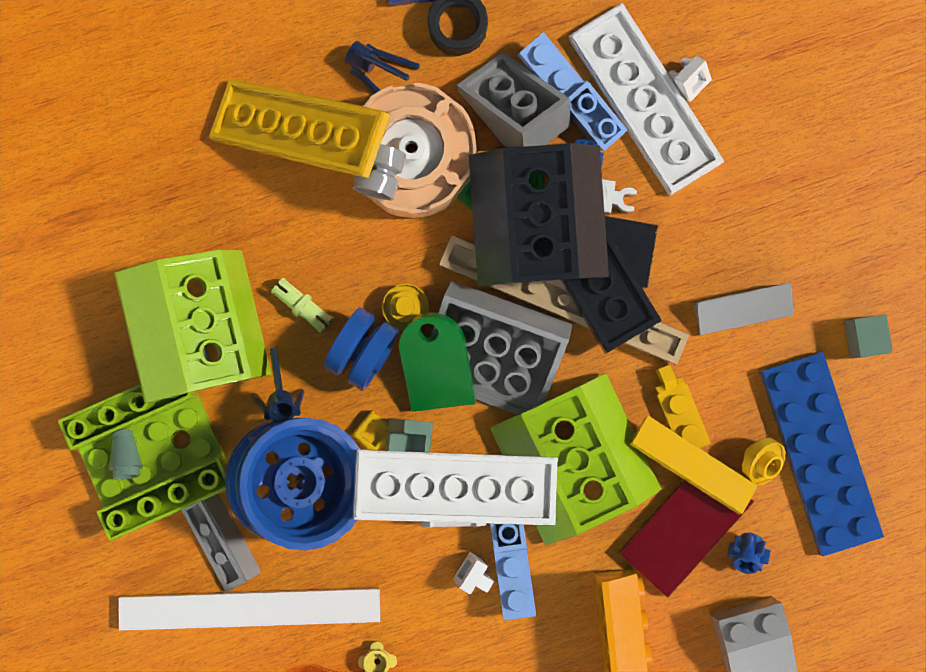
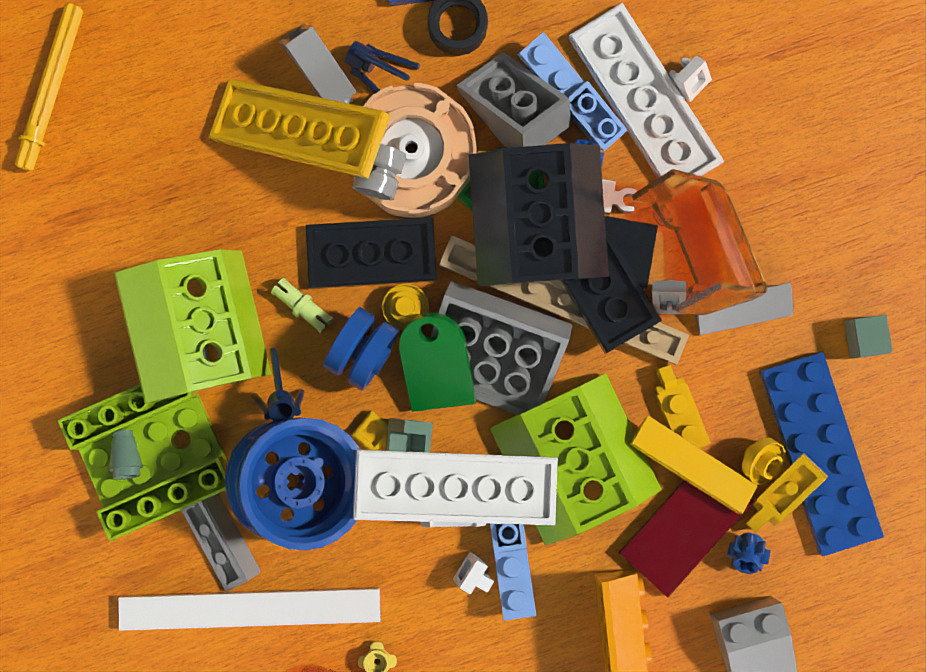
(48, 88): none -> yellow axle
(317, 64): none -> light grey slope
(371, 253): none -> black tile
(667, 295): none -> light grey bracket
(710, 240): none -> clear orange windscreen
(787, 492): none -> yellow hinge

